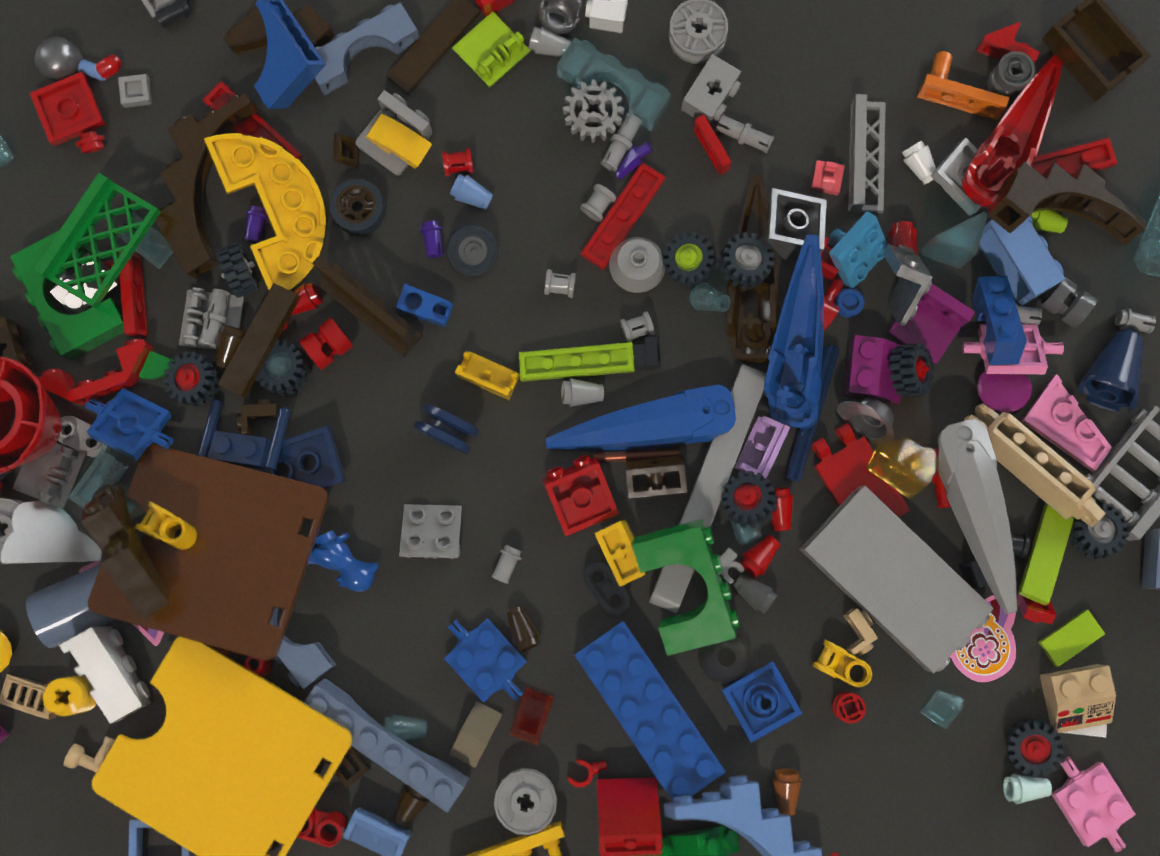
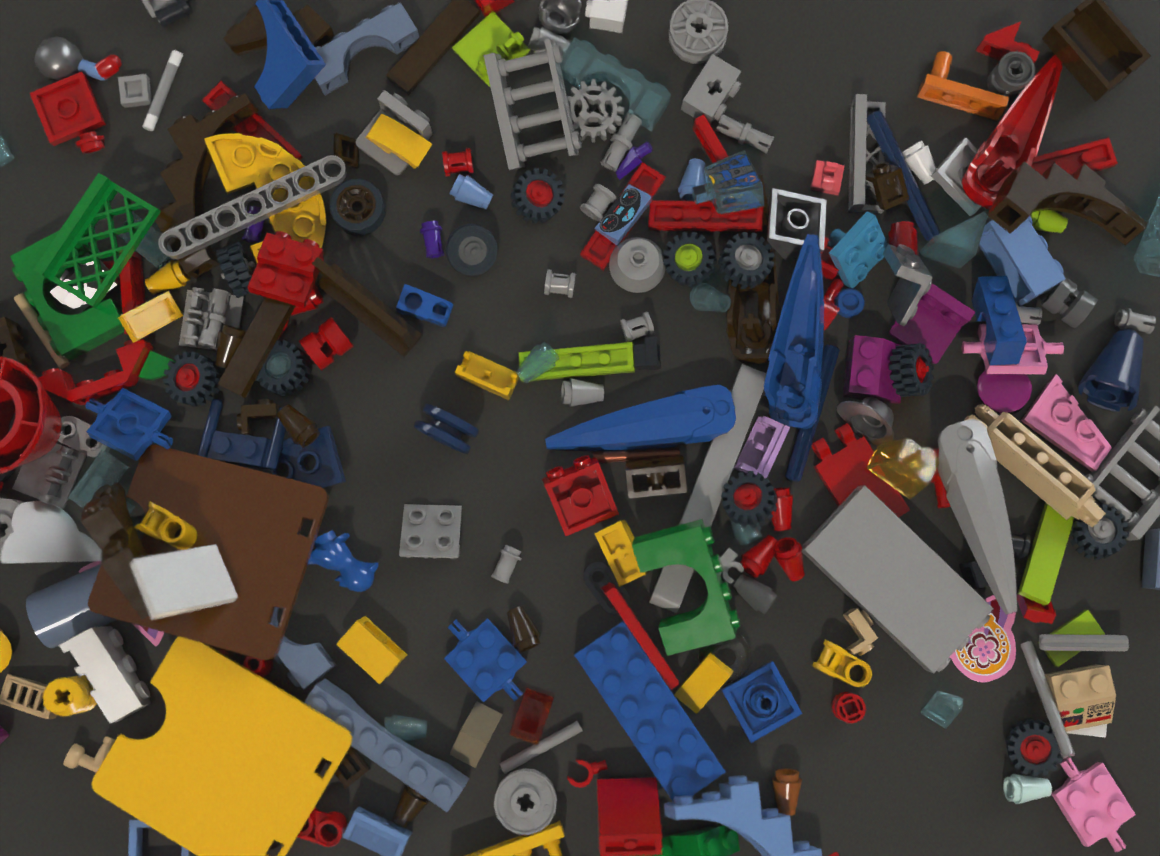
(31, 316): none -> tan bar
(150, 316): none -> yellow tile
(162, 90): none -> light grey bar
(167, 278): none -> yellow cone
(183, 581): none -> white tile
(238, 207): none -> light grey beam
(285, 269): none -> red plate
(299, 427): none -> dark brown cone
(371, 649): none -> yellow hinge
(506, 96): none -> light grey fence
(537, 195): none -> black wheel
(537, 362): none -> clear light blue cone
(543, 746): none -> light grey bar
(623, 214): none -> slope
(640, 635): none -> red tile
(689, 216): none -> red tile
(692, 177): none -> medium blue cone
(703, 683): none -> yellow tile
(731, 185): none -> torso
(790, 557): none -> red cone
(888, 185): none -> dark brown bracket
(895, 157): none -> dark blue axle
(1047, 700): none -> light grey piece
(1063, 642): none -> light grey axle

